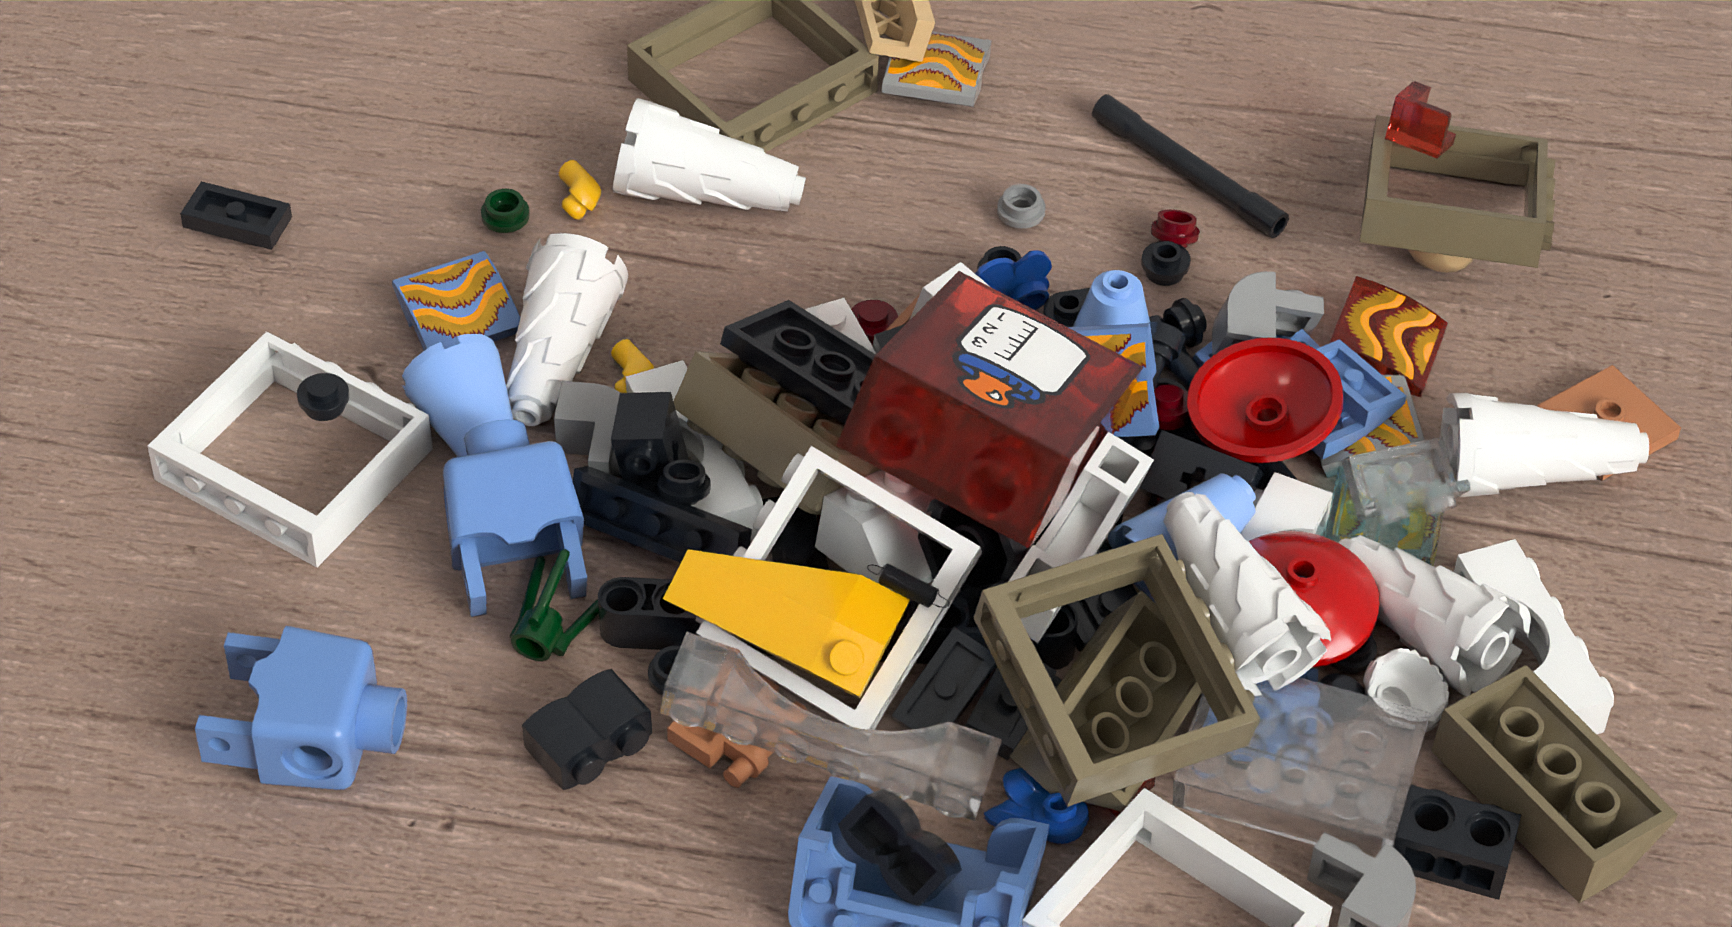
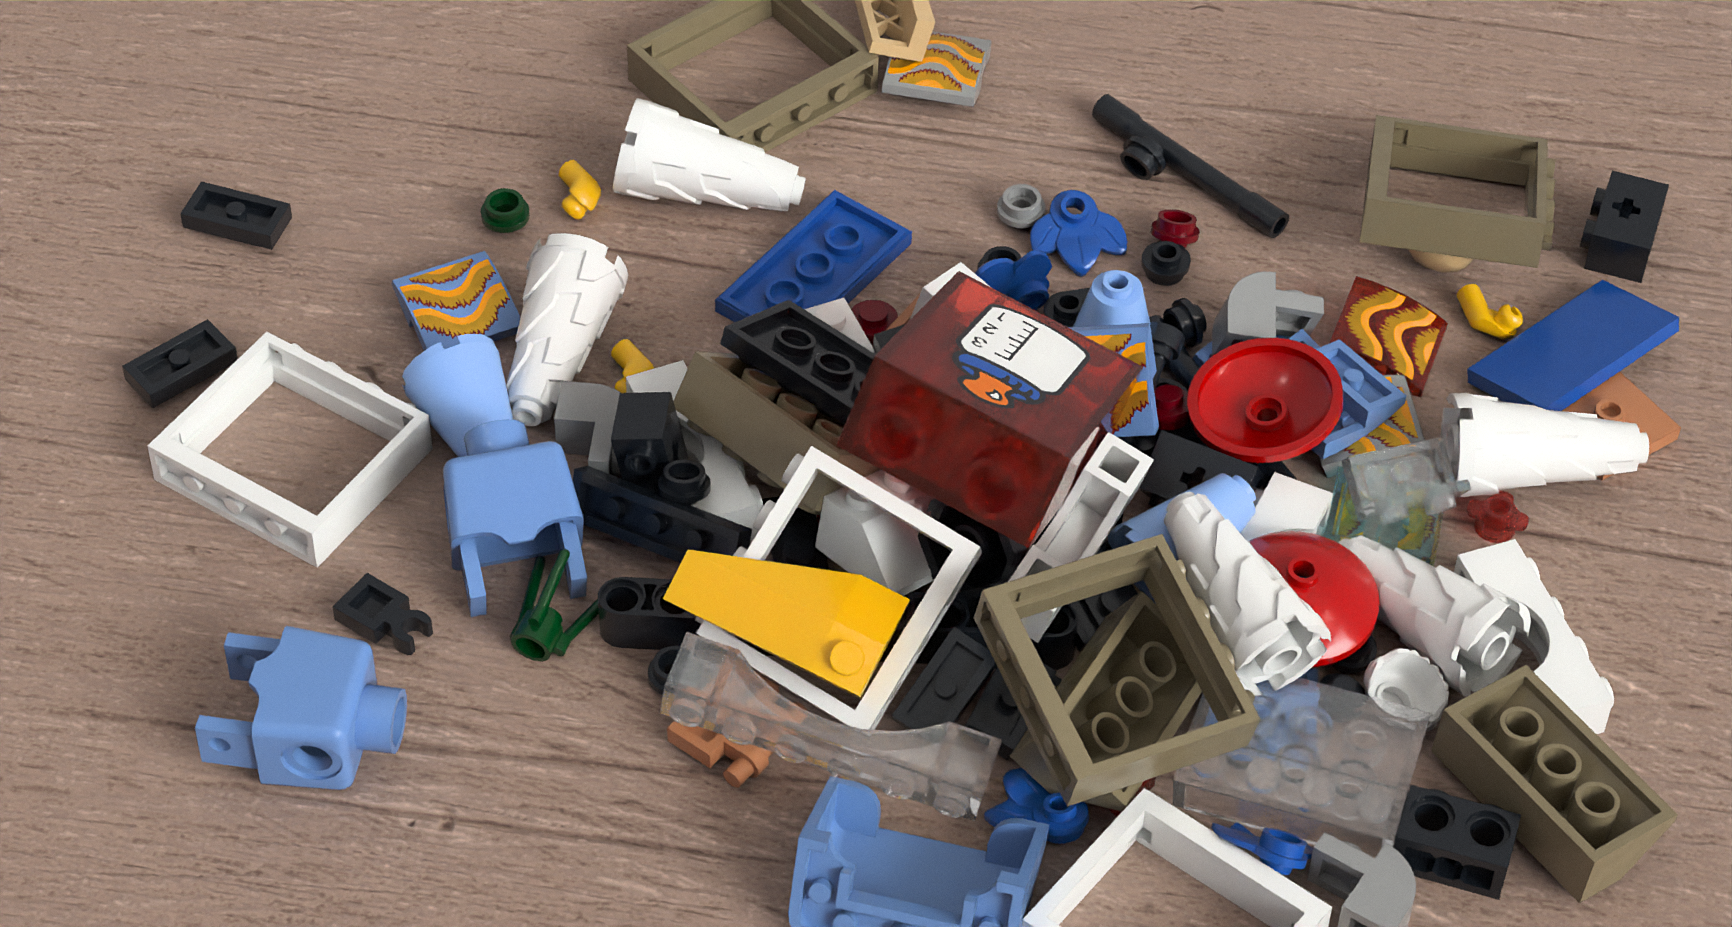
(180, 363): none -> black plate
(323, 396): black plate -> none
(380, 610): none -> black plate
(587, 729): black brick -> none
(819, 260): none -> blue tile
(908, 585): black piece -> none
(909, 858): black brick -> none
(1078, 236): none -> blue plate
(1143, 157): none -> black plate
(1275, 847): none -> blue plate
(1418, 123): clear red panel -> none
(1482, 318): none -> yellow arm
(1497, 517): none -> clear red plate
(1574, 348): none -> blue tile
(1624, 227): none -> black brick

